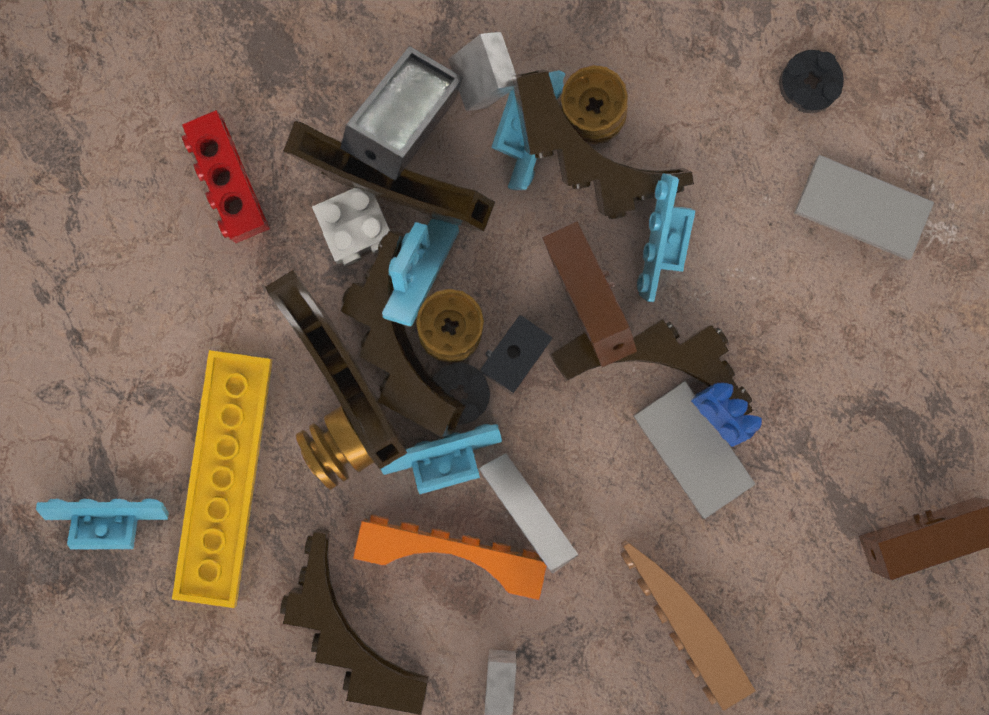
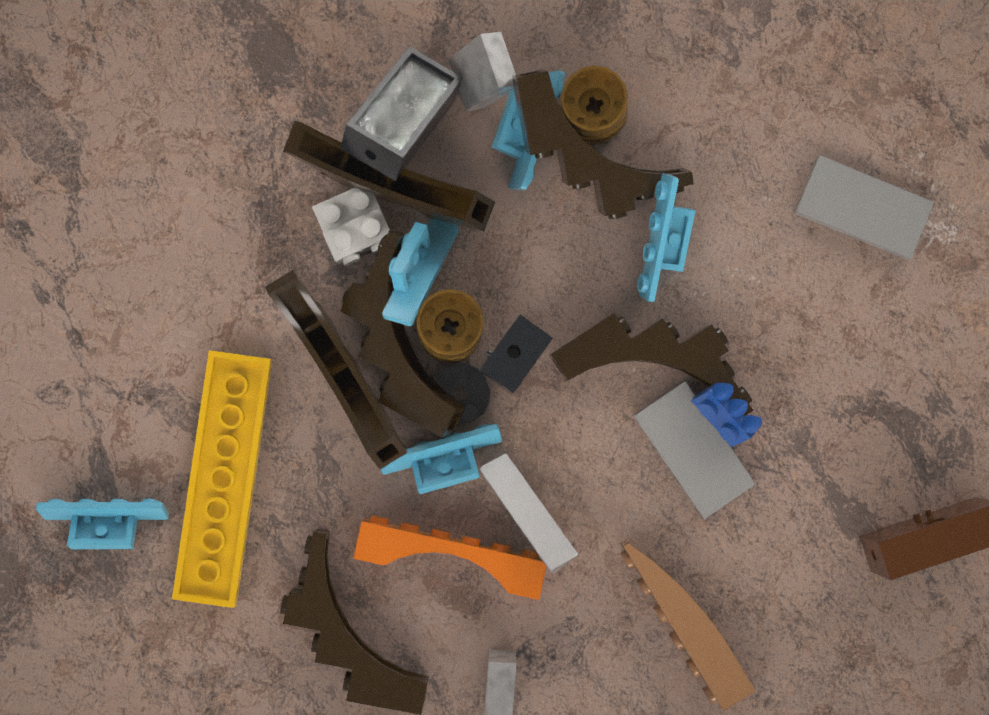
(213, 130): red brick -> none
(333, 449): pearl gold wheel -> none
(590, 294): reddish brown brick -> none
(822, 66): black plate -> none

